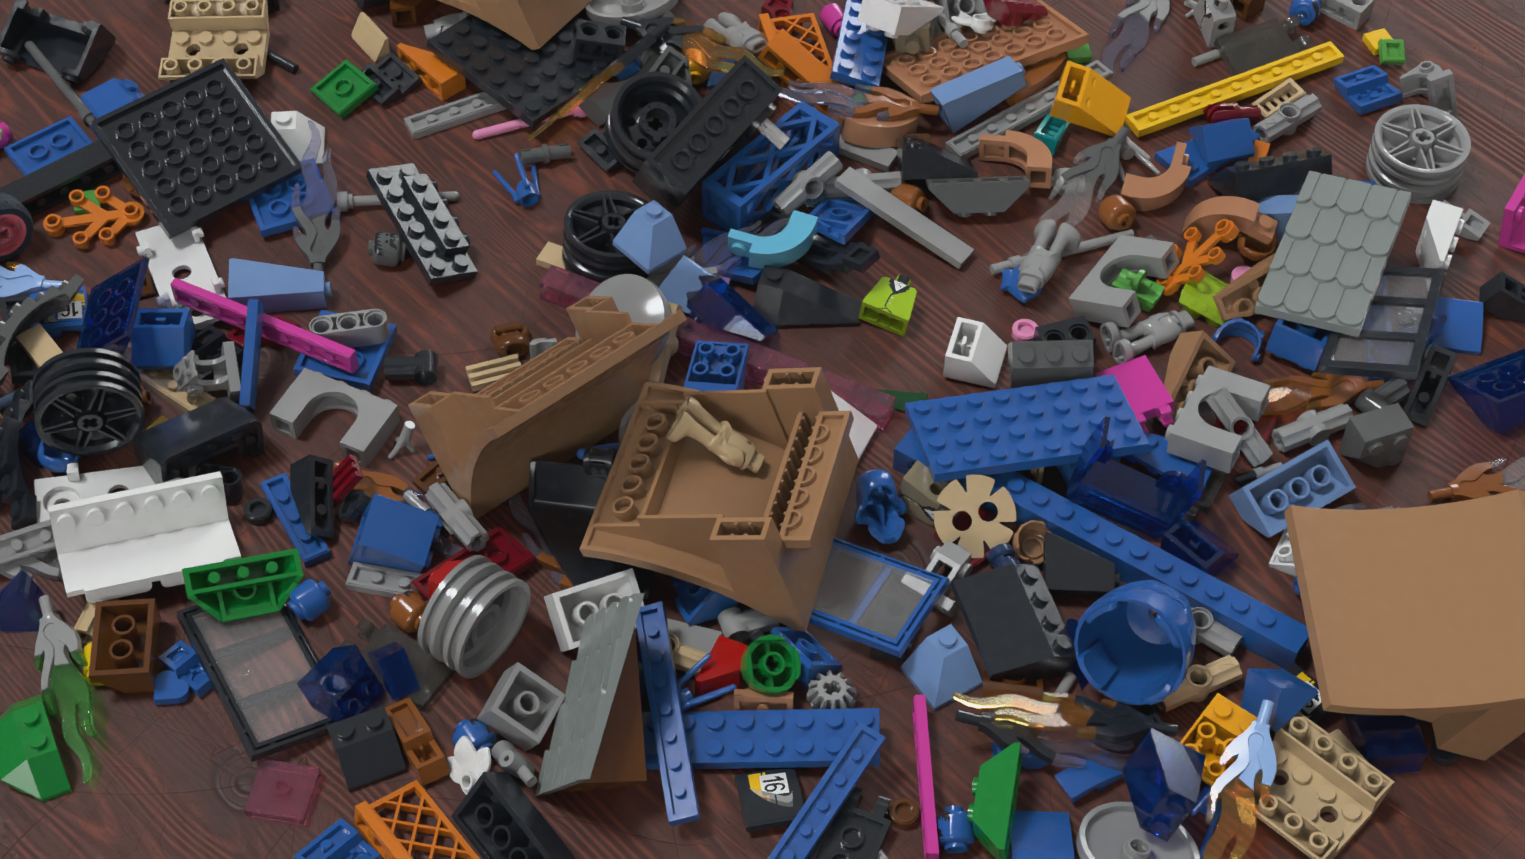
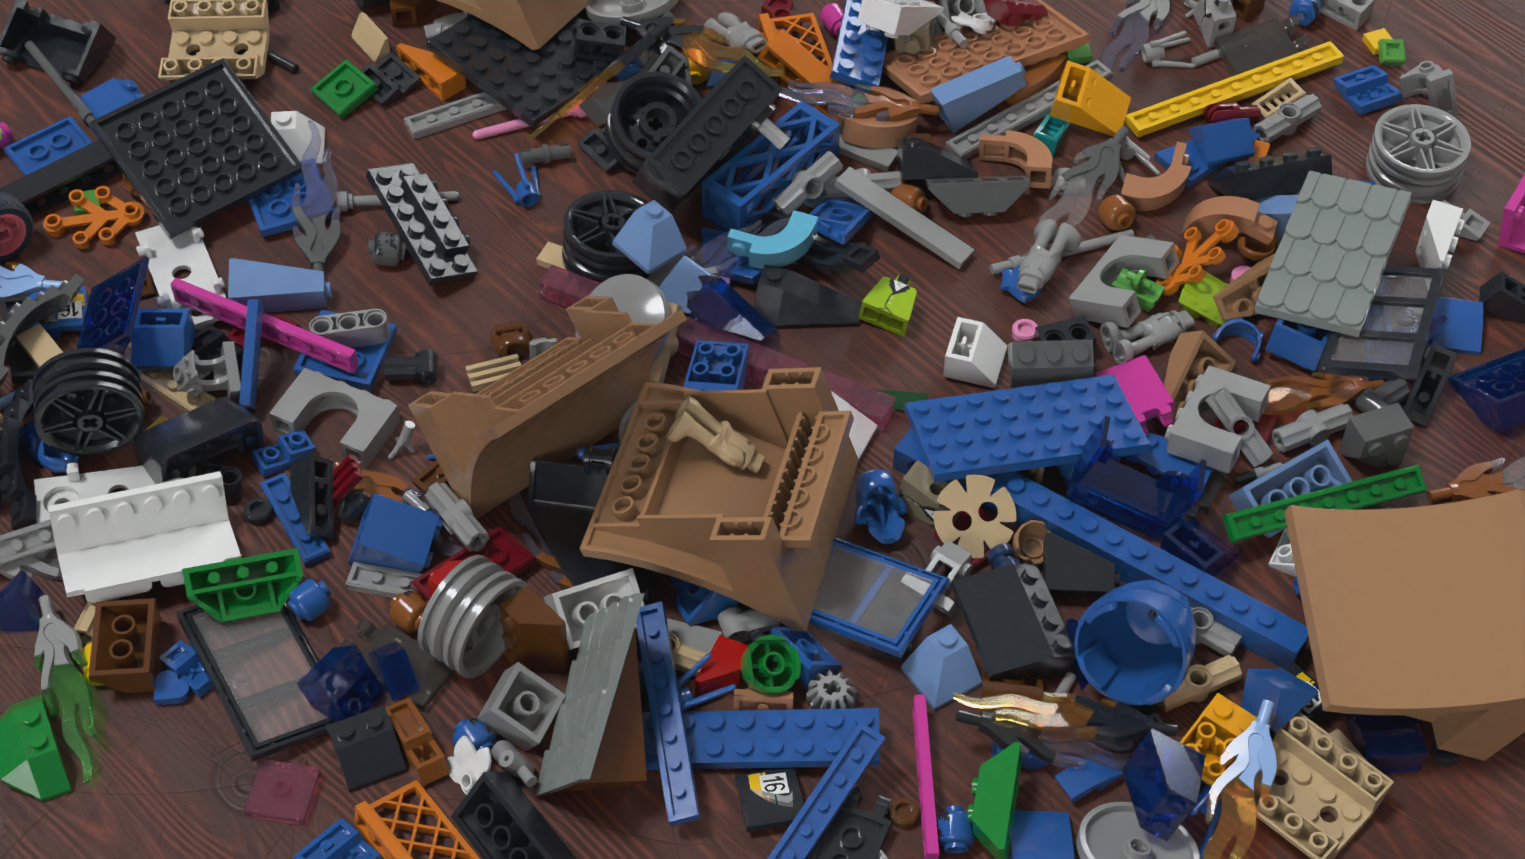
(288, 450): none -> blue slope
(534, 633): none -> reddish brown slope
(1155, 50): none -> light grey plant
(1347, 496): none -> green tile

